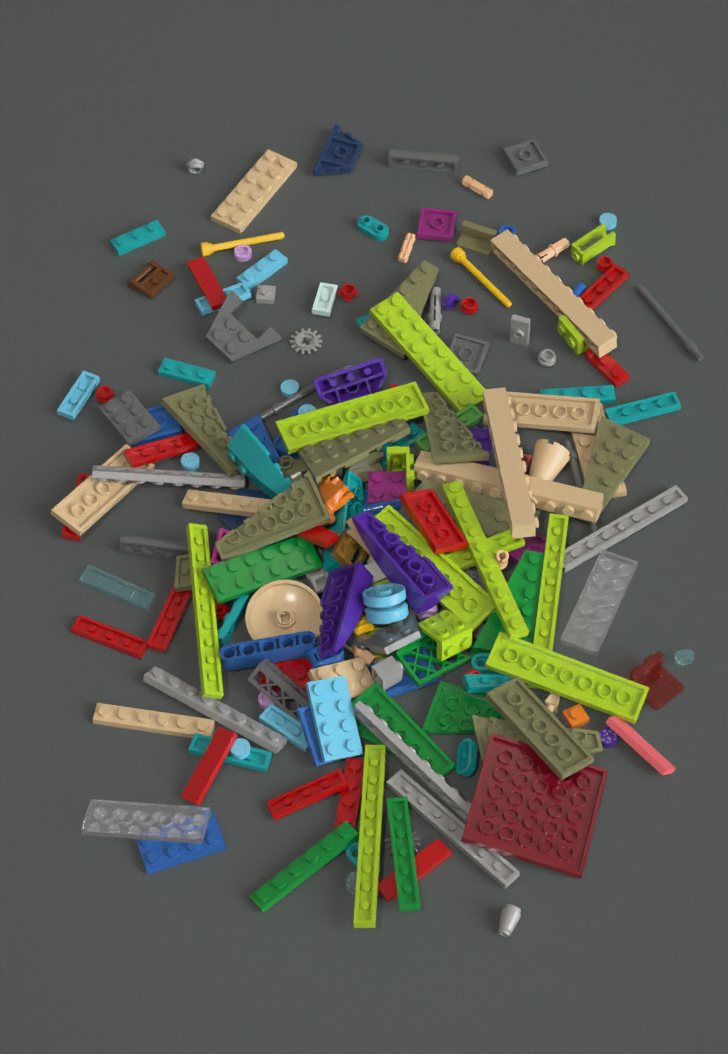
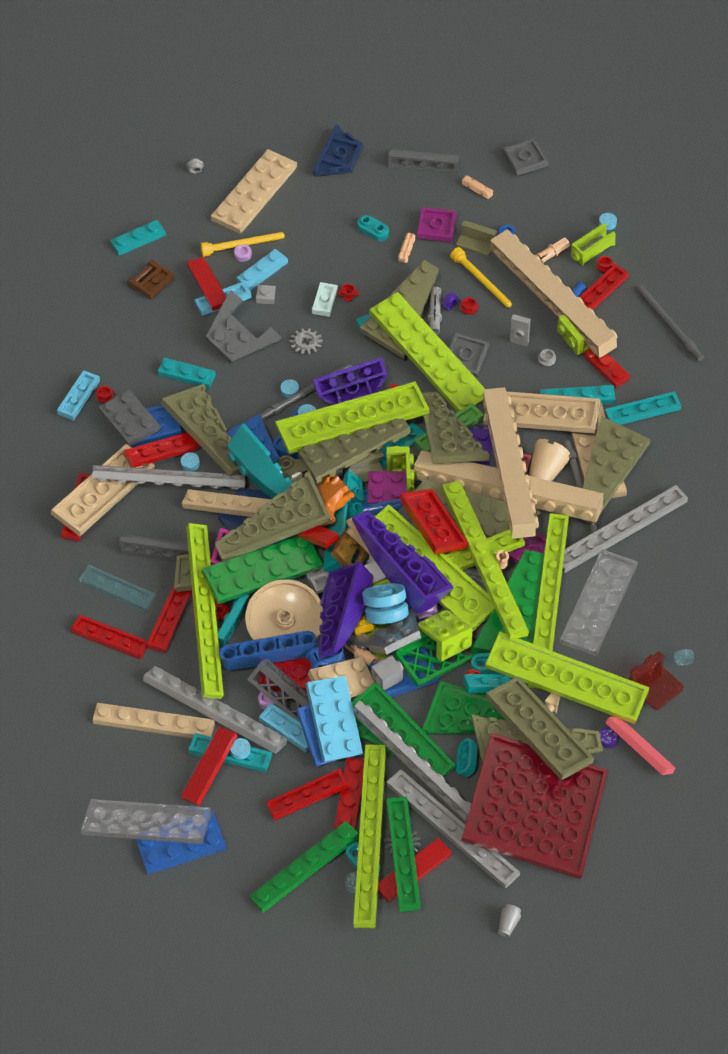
(575, 716): orange plate -> none

